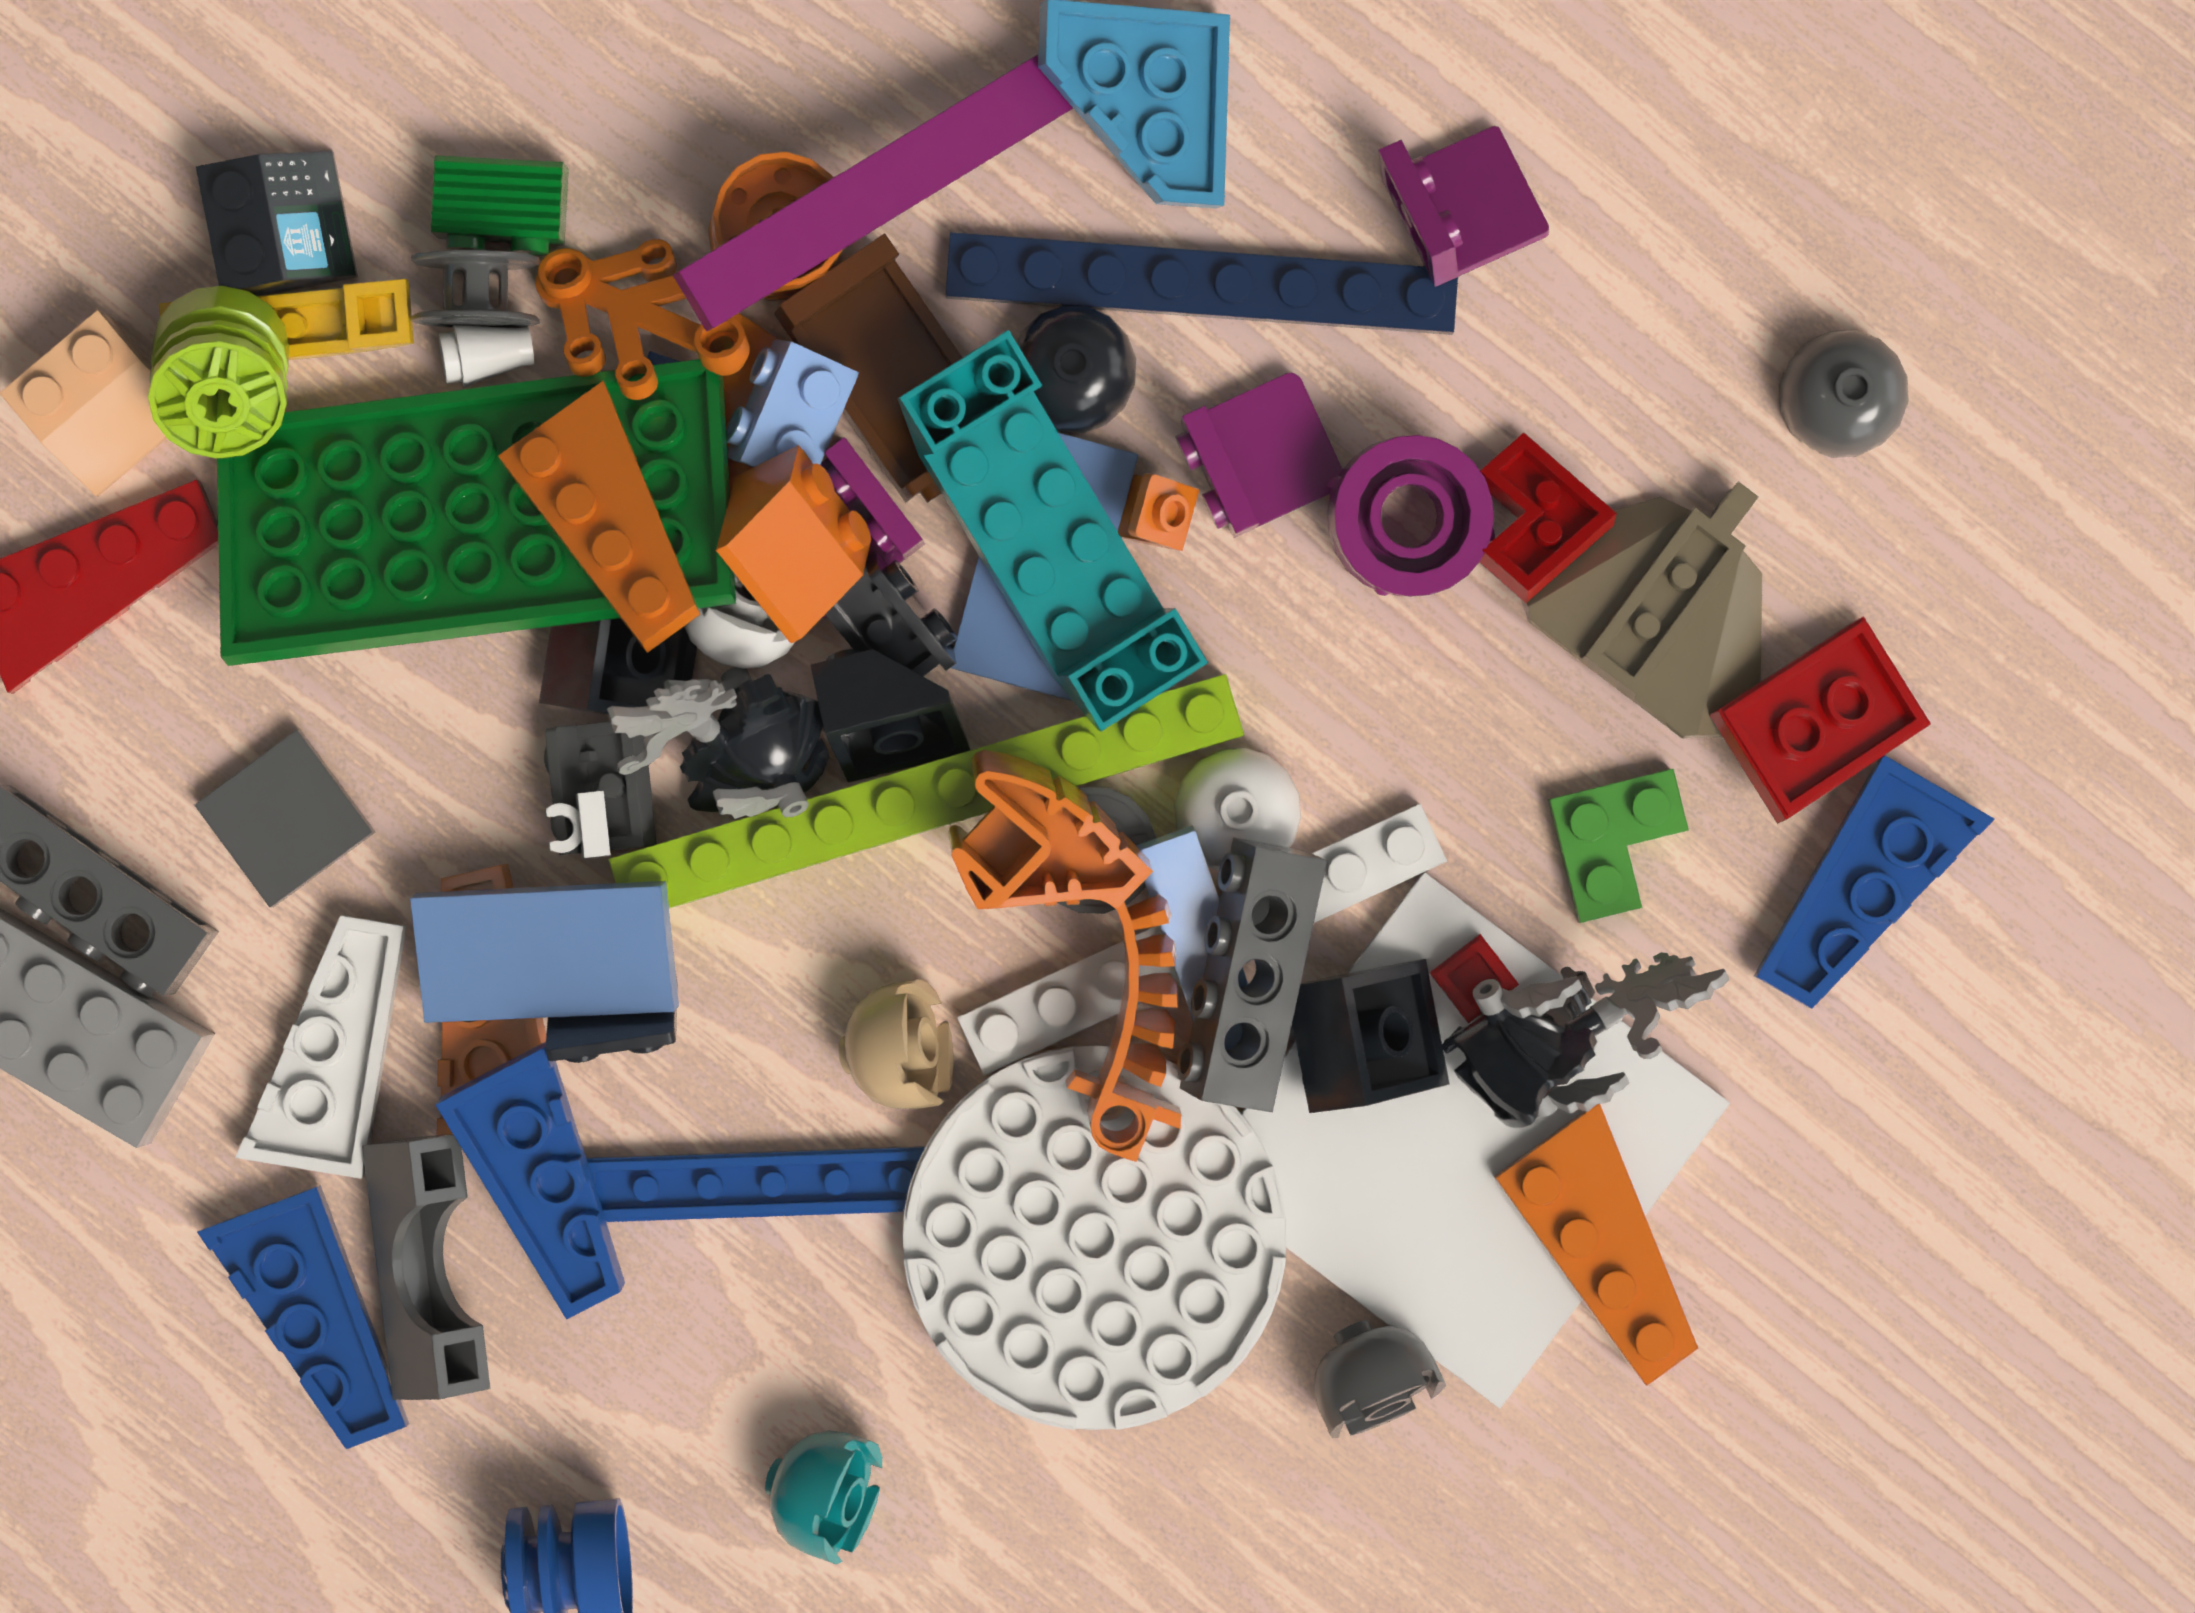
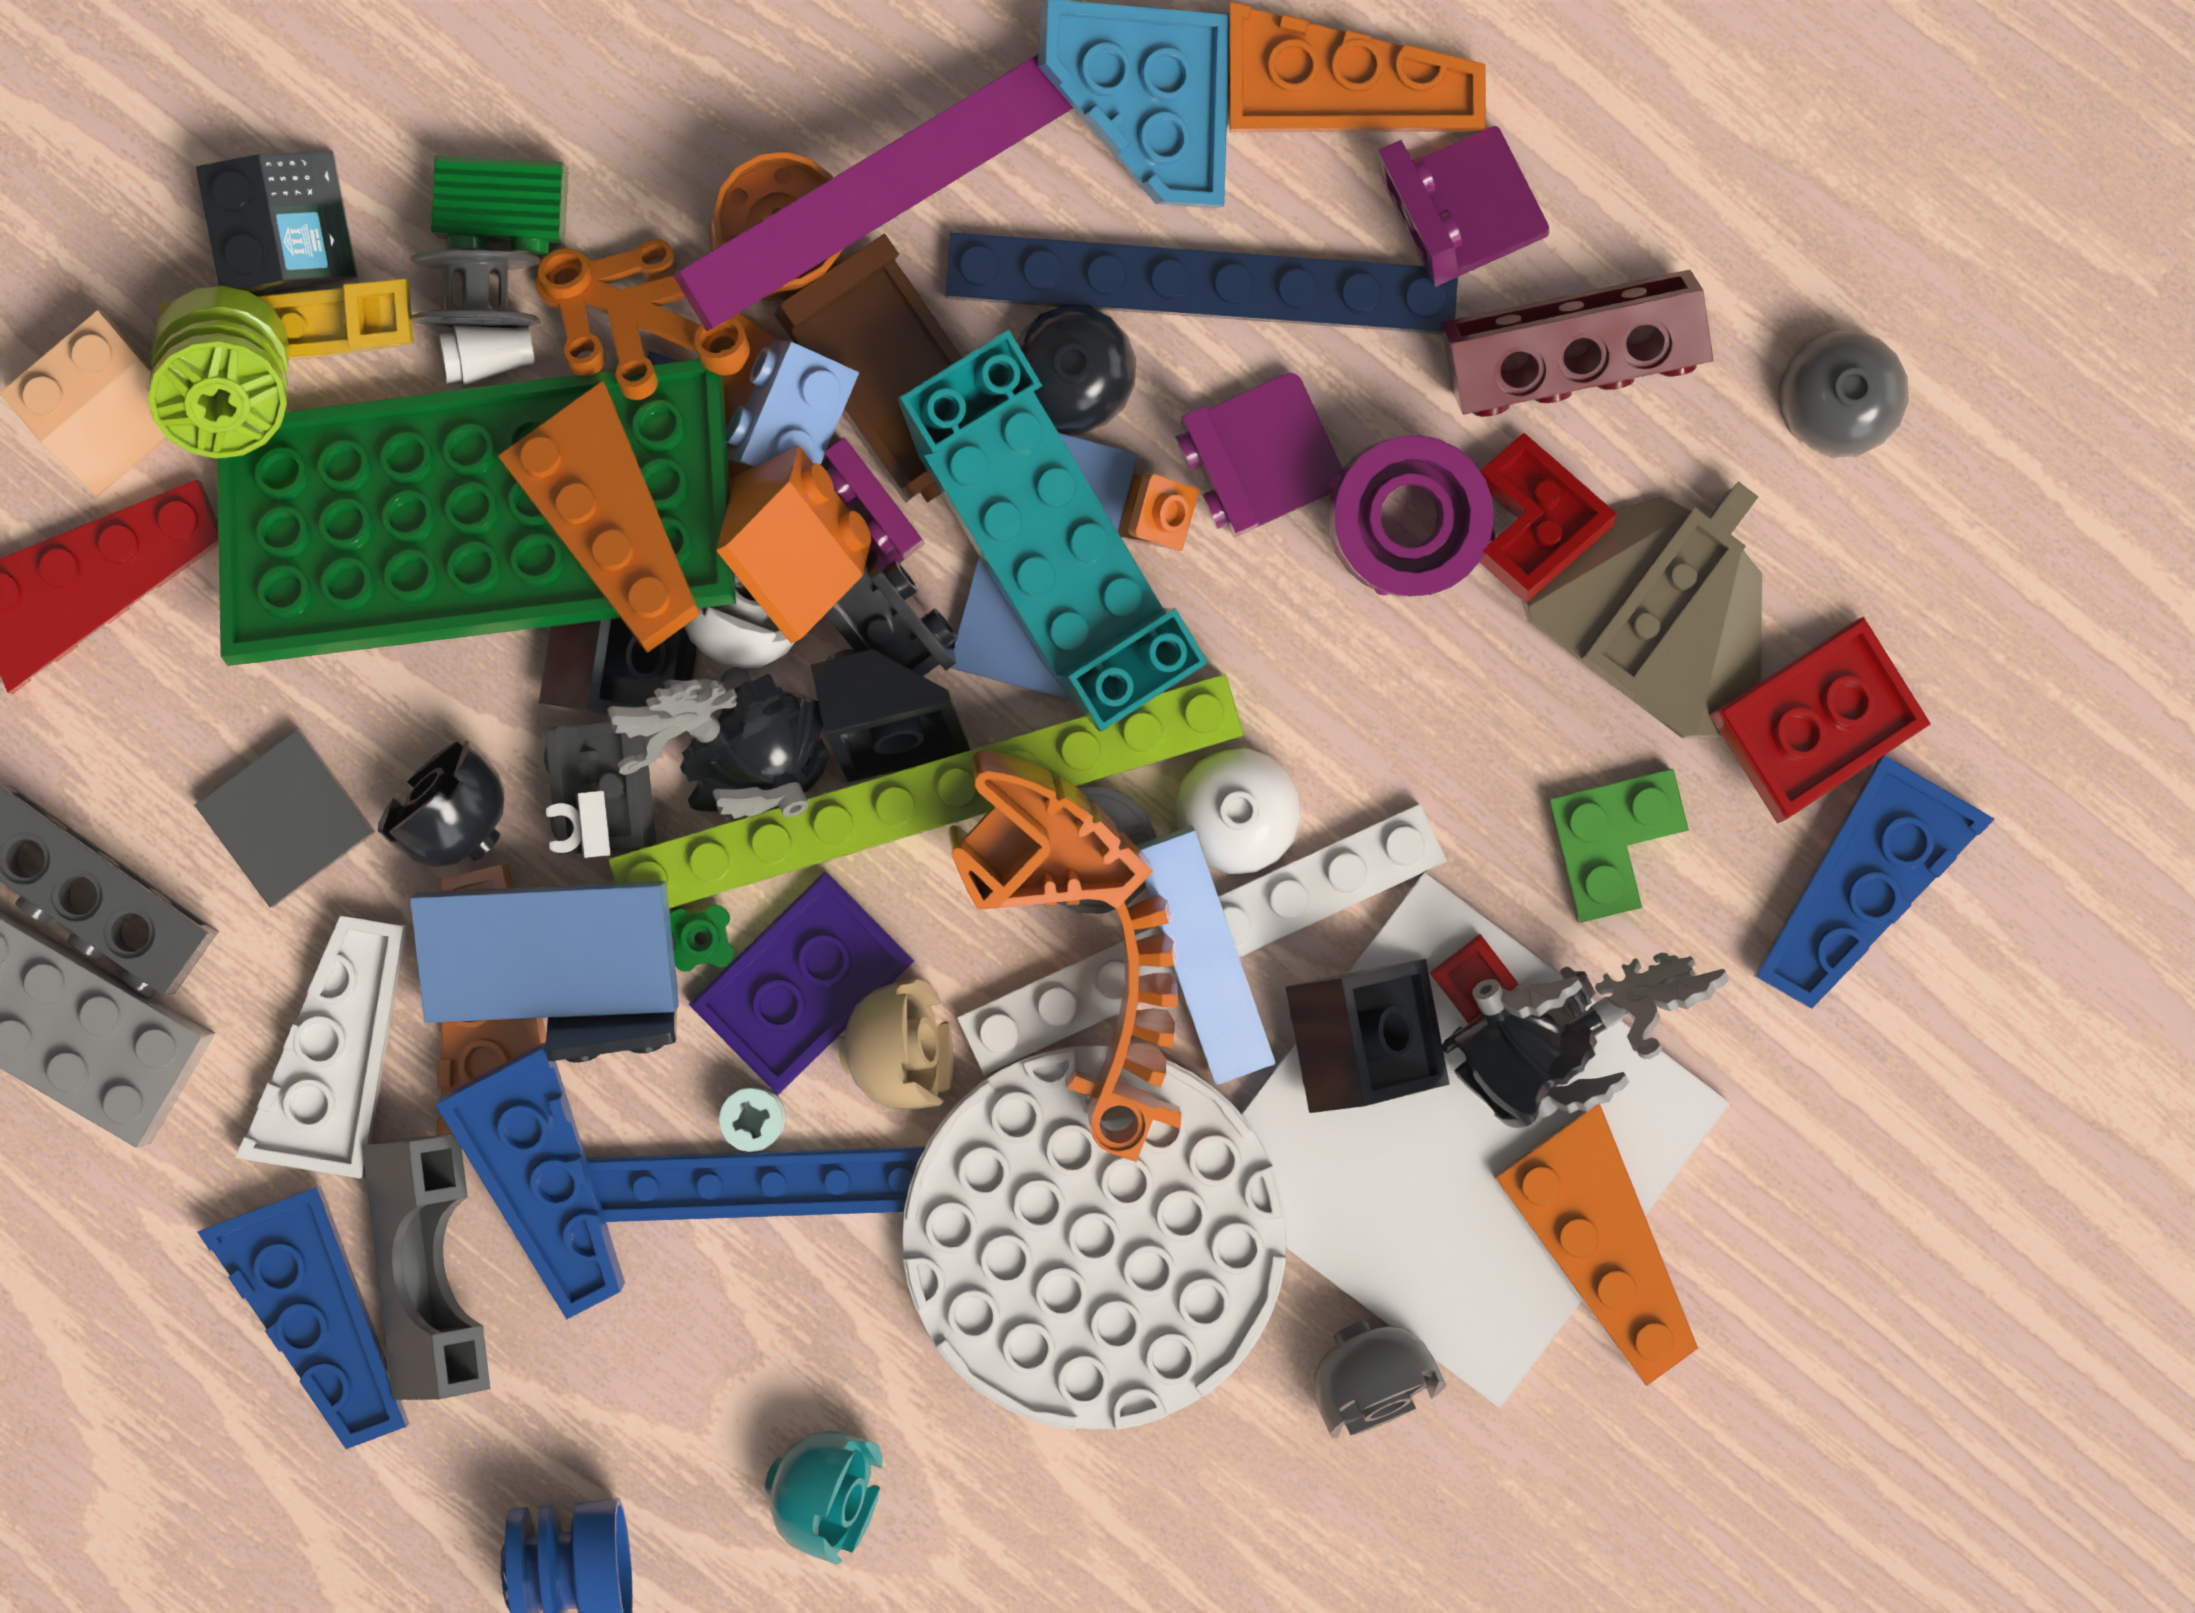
(449, 809): none -> black cylinder
(714, 950): none -> green plate
(762, 1114): none -> light aqua wheel
(800, 982): none -> dark purple tile
(1266, 1006): dark grey brick -> none
(1332, 80): none -> orange wing
(1545, 328): none -> brick

